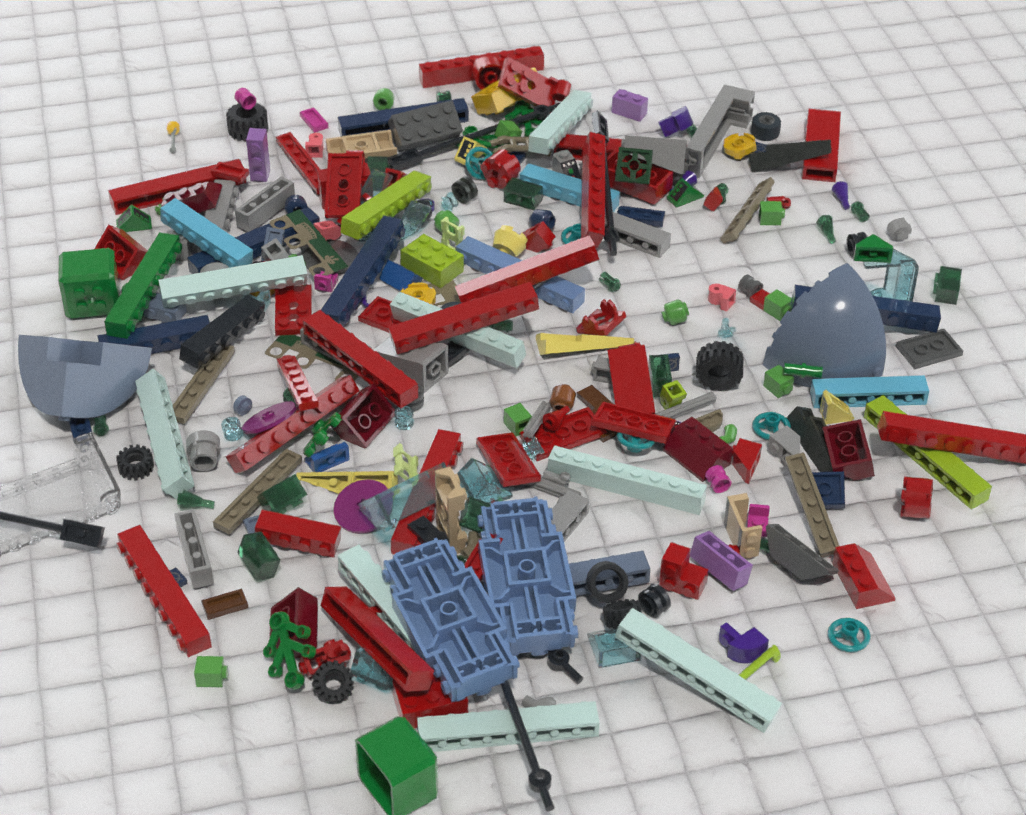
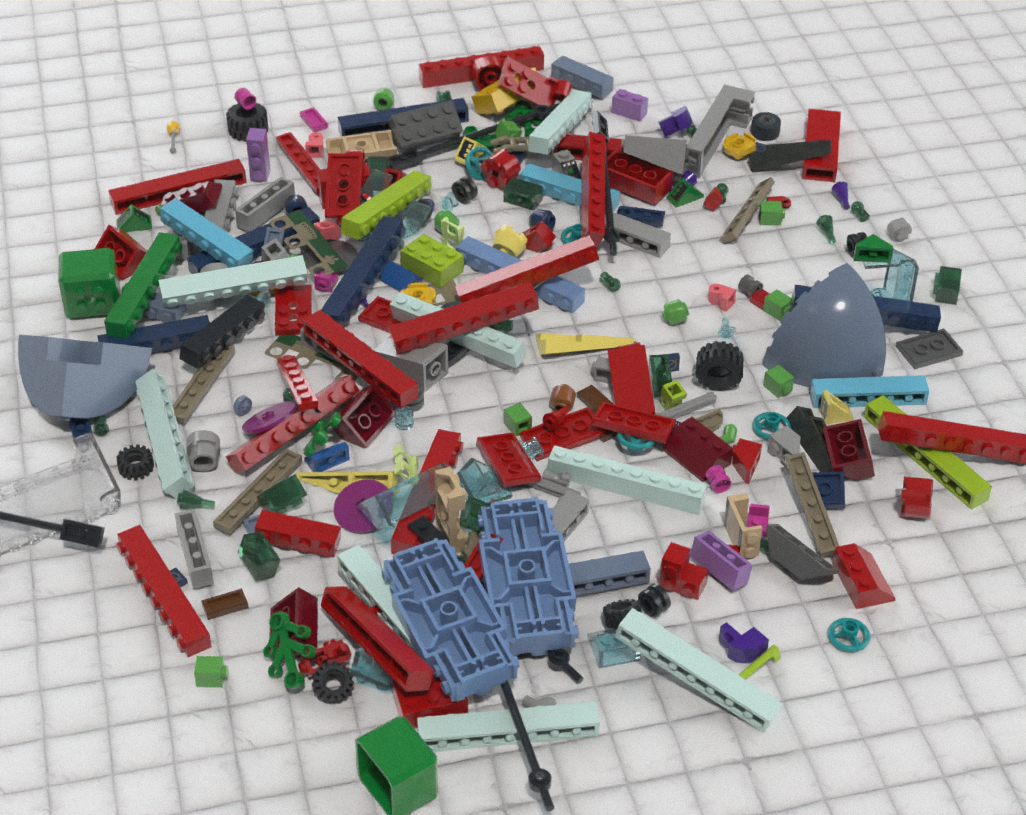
(230, 172): red tile -> none
(232, 429): clear light blue wheel -> none
(536, 420): light grey axle -> none
(582, 76): none -> sand blue brick
(608, 310): red piece -> none
(618, 593): black tyre -> none
(645, 178): dark green piece -> none
(803, 370): green pin -> none

